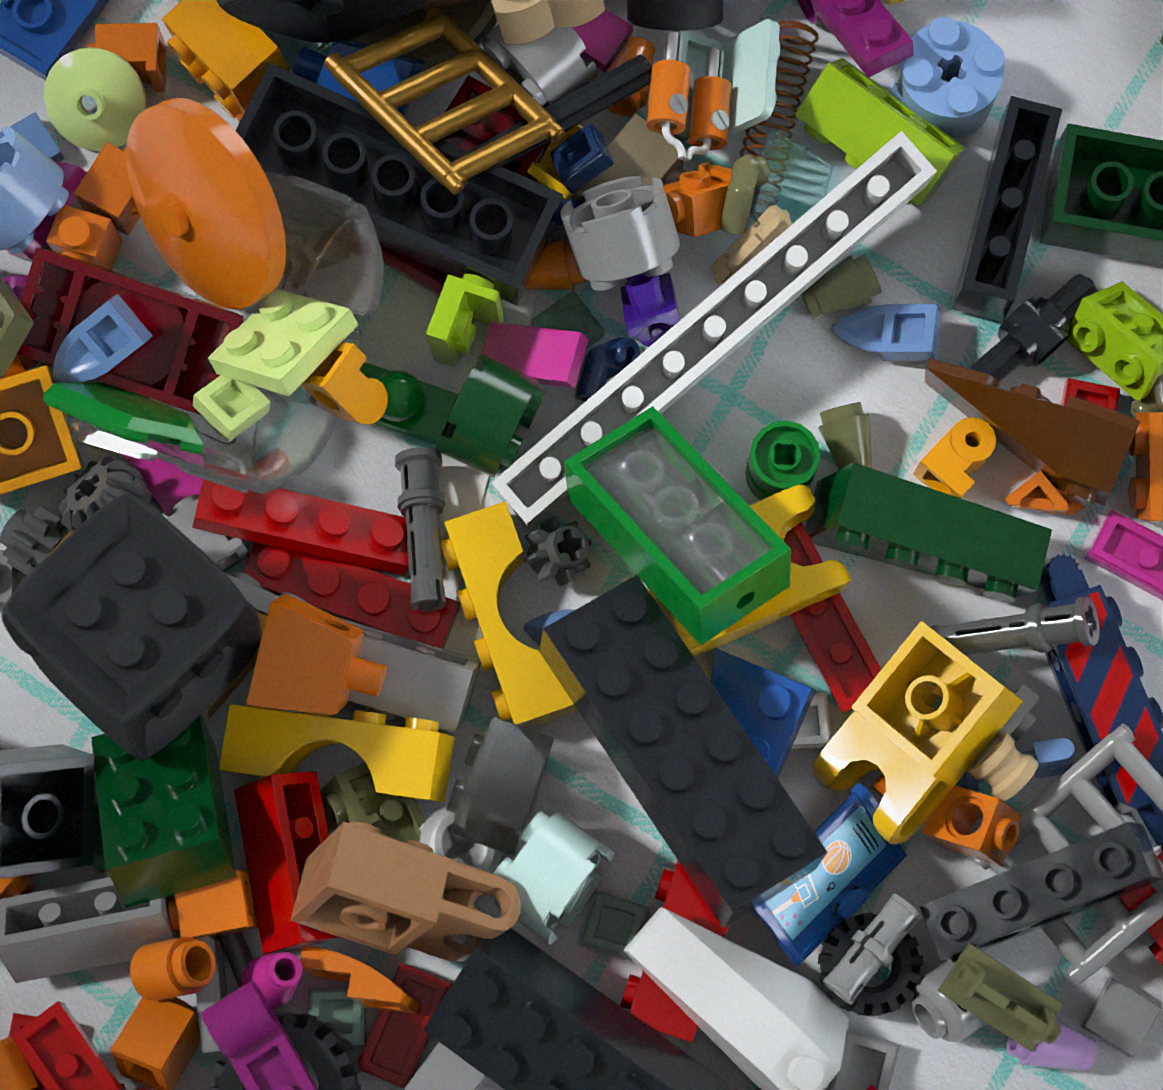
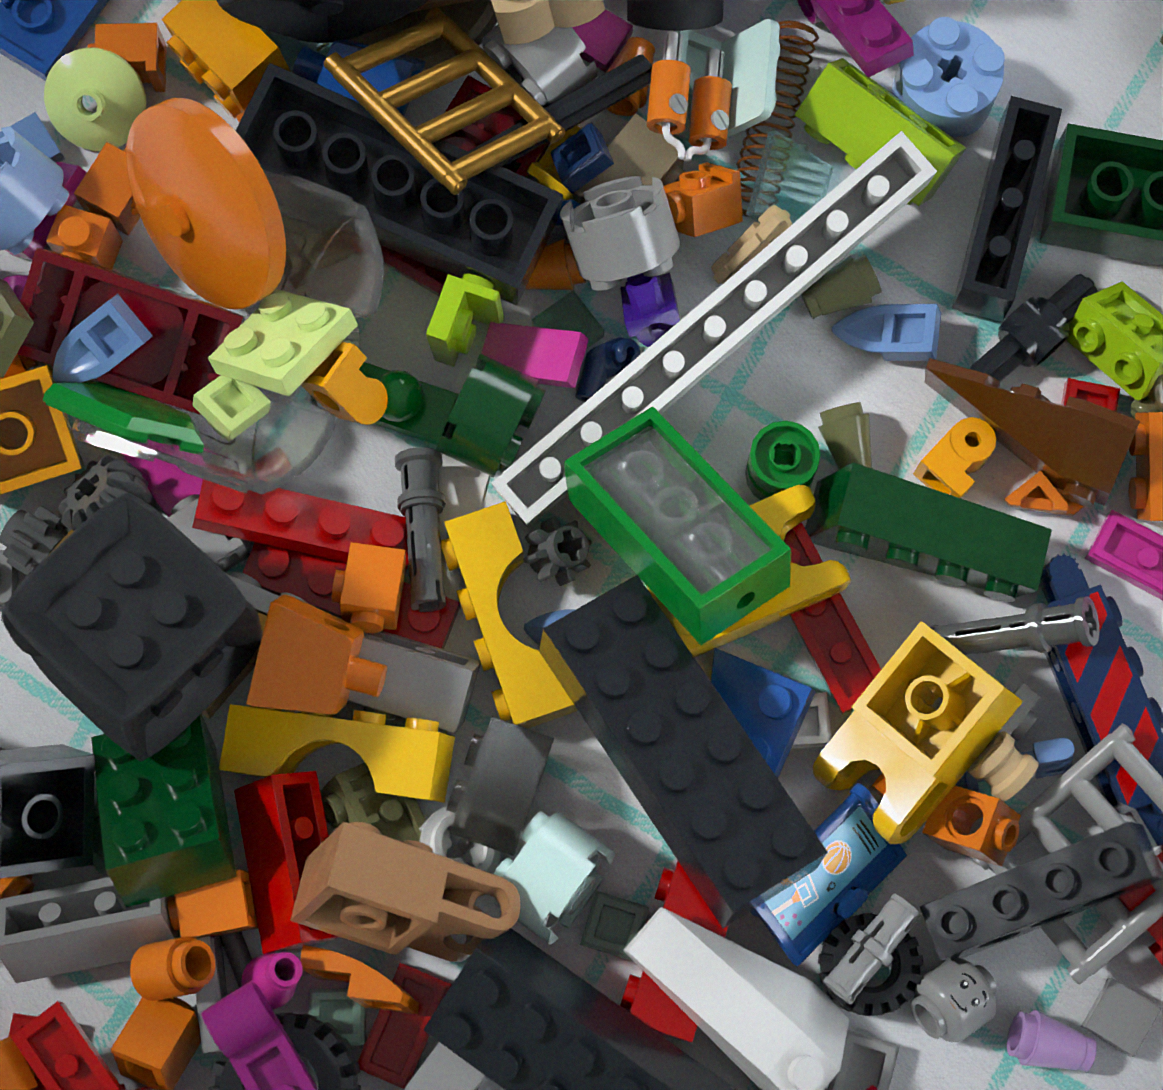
(371, 587): none -> orange brick
(745, 176): olive arm -> none
(1002, 999): olive hinge -> none

